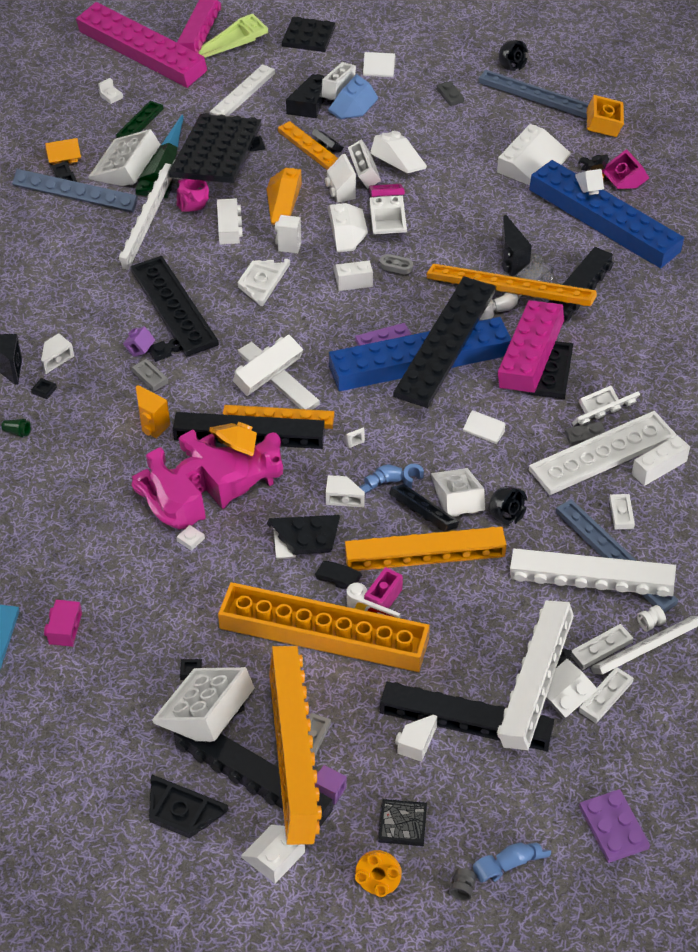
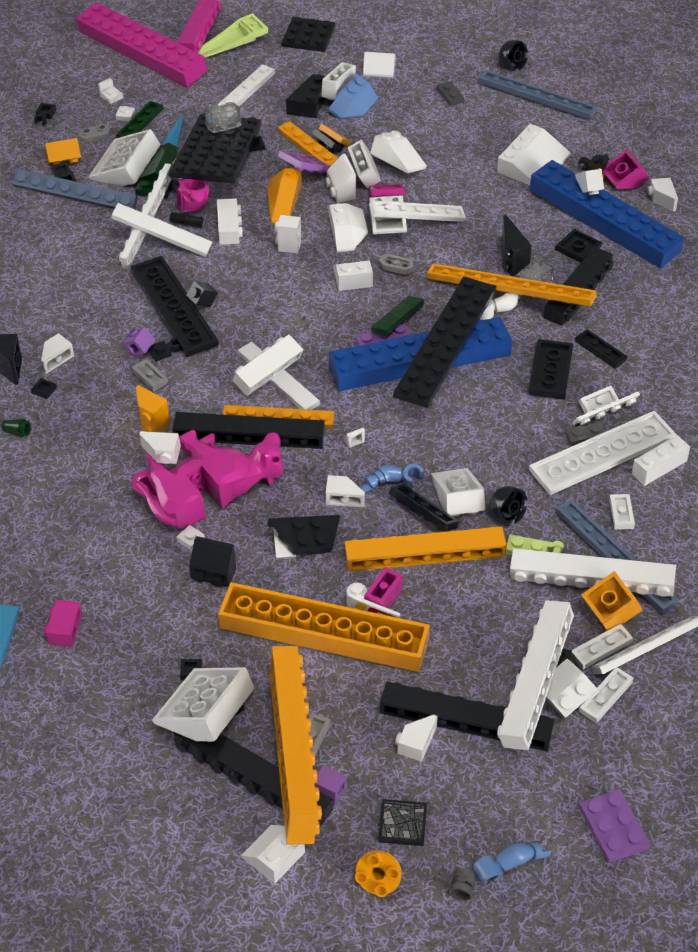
(44, 112): none -> black plate
(94, 133): none -> light grey plate
(125, 113): none -> white plate
(161, 229): none -> white tile
(161, 446): none -> white slope
(182, 808): black wing -> none
(186, 219): none -> black axle
(202, 293): none -> black brick
(212, 561): none -> black slope
(222, 117): none -> clear brick
(238, 437): light orange wedge -> none
(262, 278): white wing -> none
(303, 162): none -> medium lavender plate
(335, 135): none -> light orange tile
(337, 573): black slope -> none
(397, 315): none -> dark green tile
(417, 211): none -> white tile
(484, 427): white slope -> none
(531, 346): dark pink brick -> none
(532, 544): none -> yellowish green plate
(577, 245): none -> black tile
(601, 348): none -> black tile
(605, 116): light orange brick -> none
(612, 601): none -> light orange slope
(651, 618): white wheel -> none
(663, 193): none -> white slope

